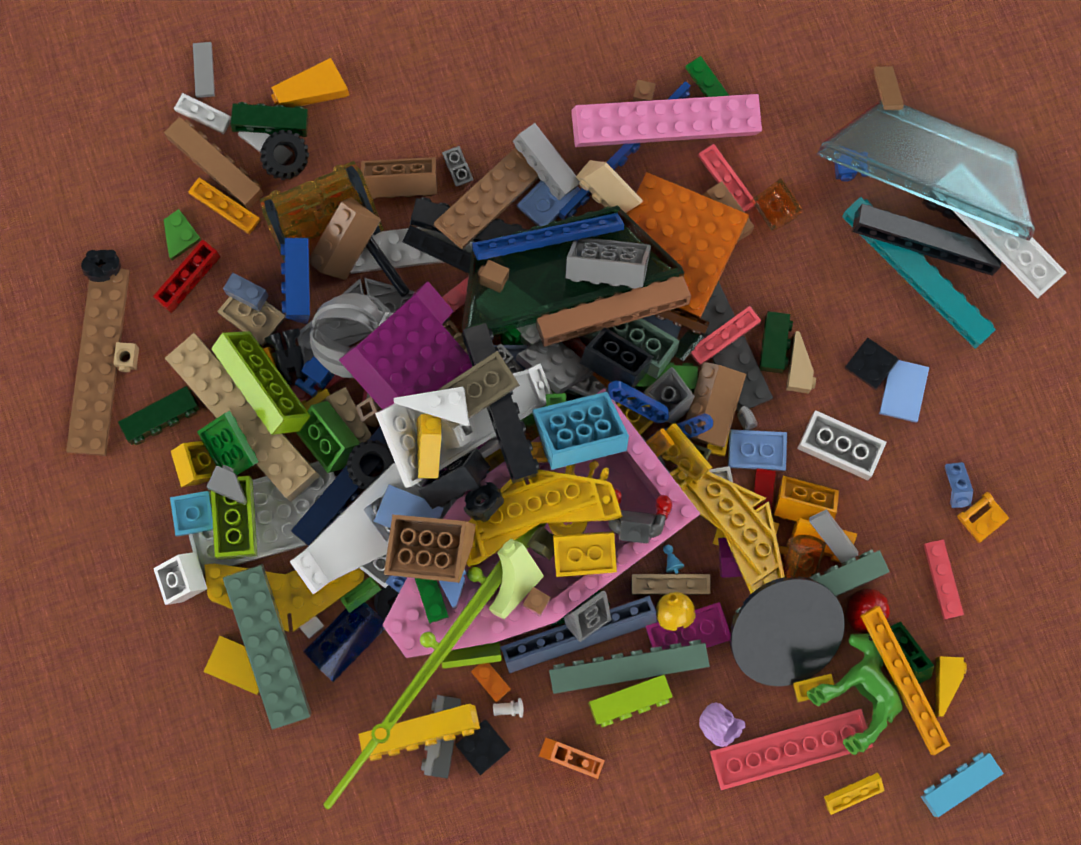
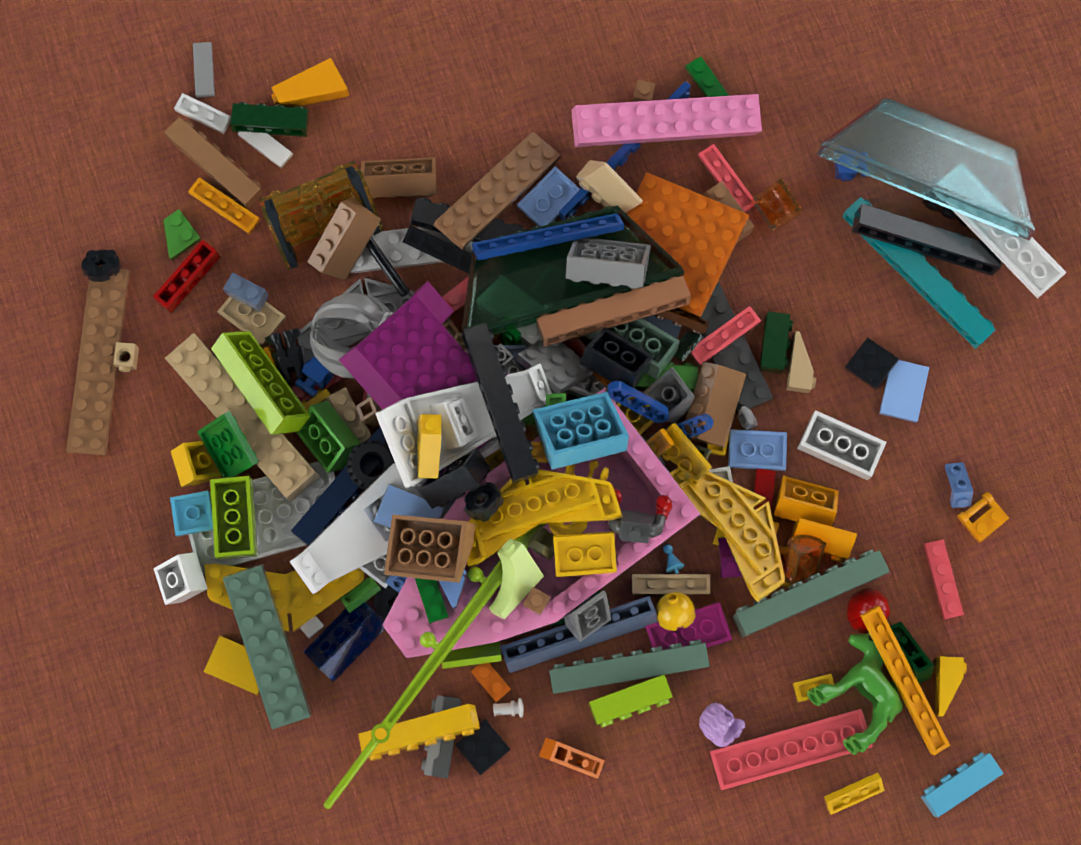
(159, 416): dark green brick -> none
(227, 484): light grey slope -> none
(290, 140): black tyre -> none
(296, 279): blue slope -> none
(445, 404): white wing -> none
(457, 166): light grey slope -> none
(484, 384): dark tan plate -> none
(493, 276): medium nougat brick -> none
(546, 161): light grey brick -> none
(787, 631): black tile -> none
(833, 536): light grey tile -> none
(888, 88): medium nougat tile -> none

